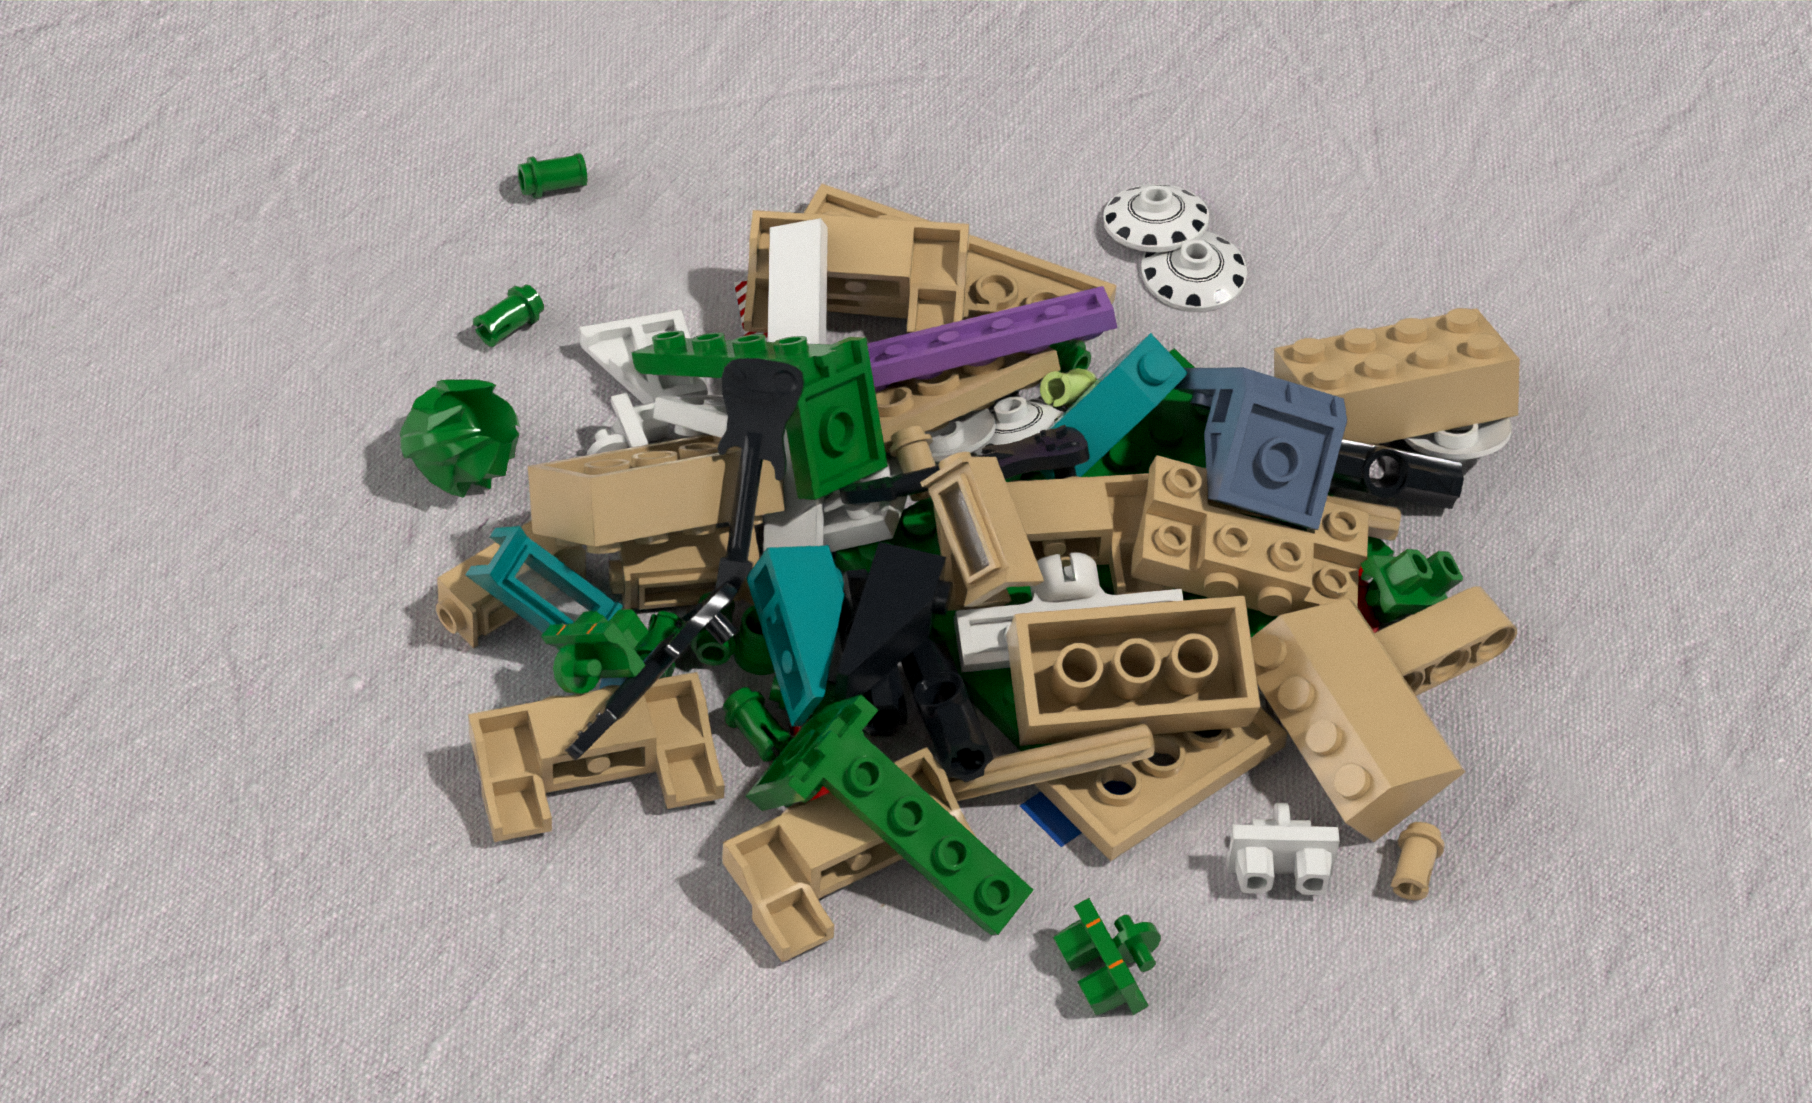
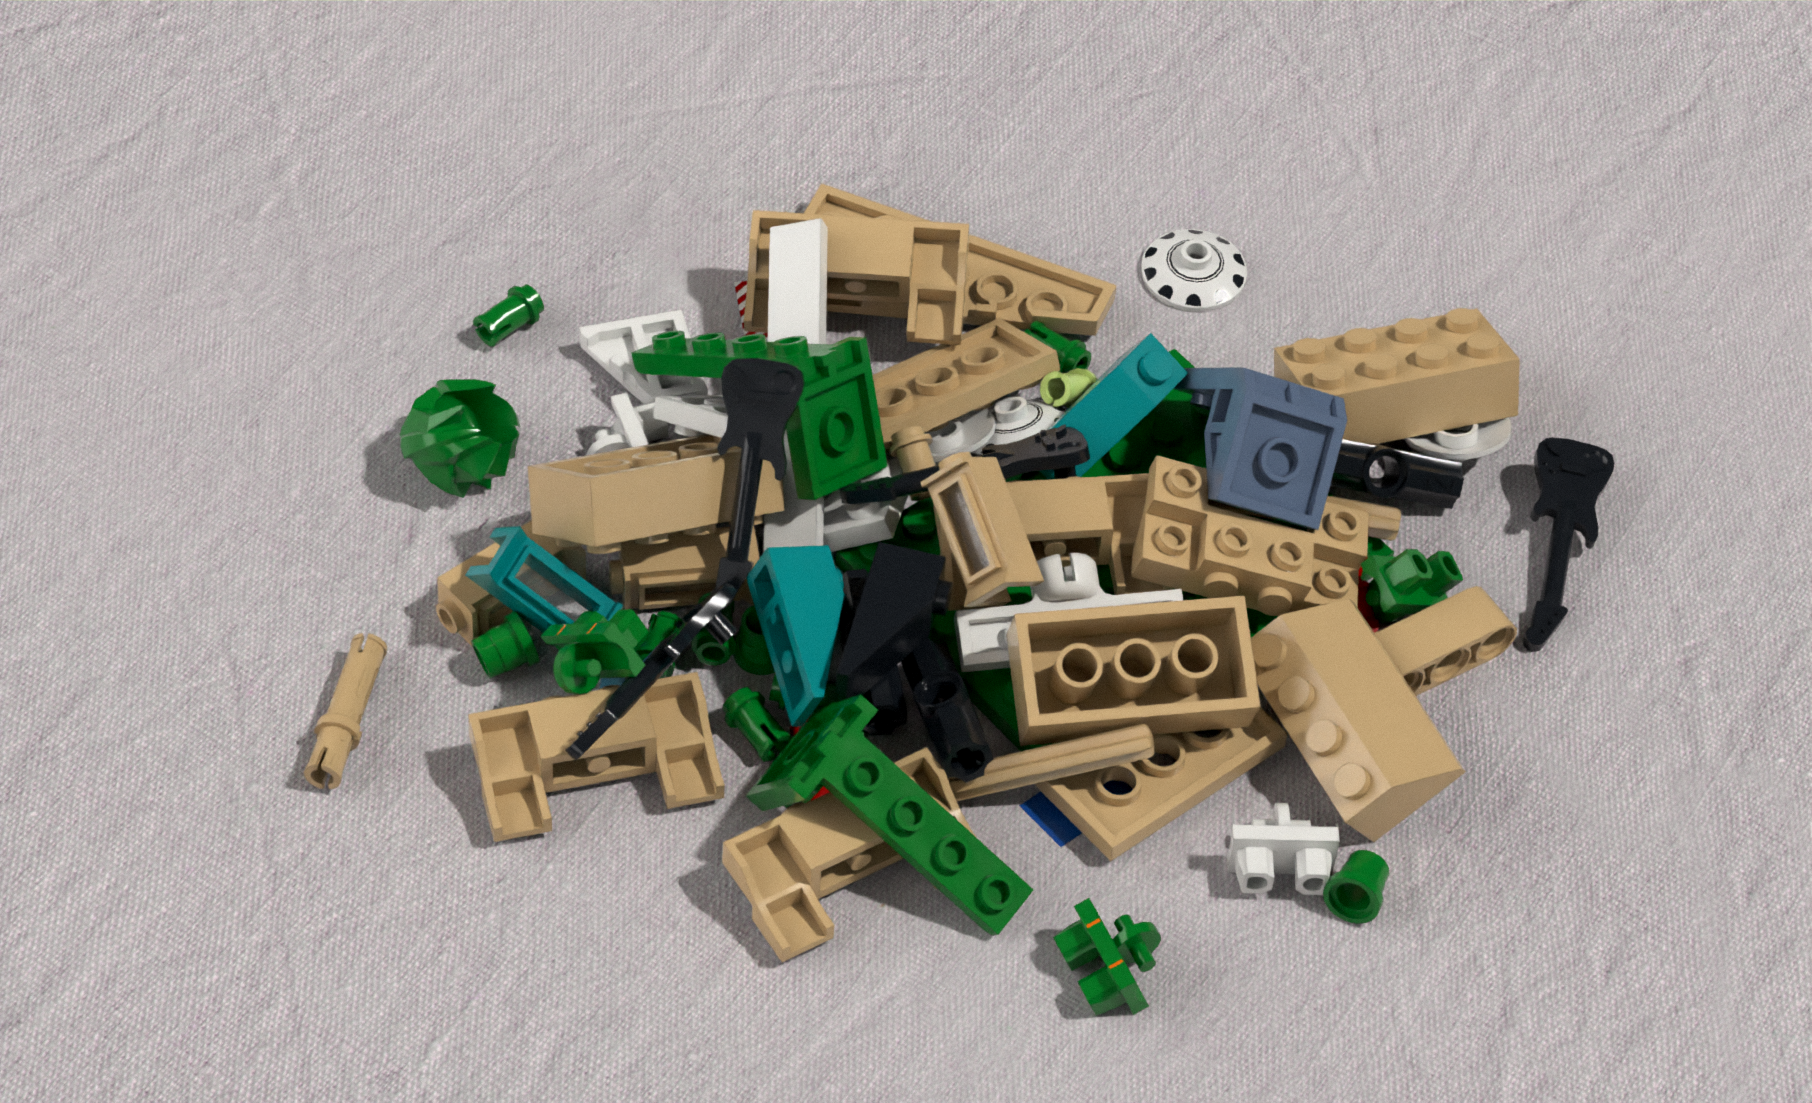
(339, 728): none -> tan pin
(505, 647): none -> green piece
(551, 174): green pin -> none
(990, 336): medium lavender plate -> none
(1155, 217): white dish -> none
(1357, 888): none -> green piece
(1419, 849): tan pin -> none
(1569, 482): none -> black piece

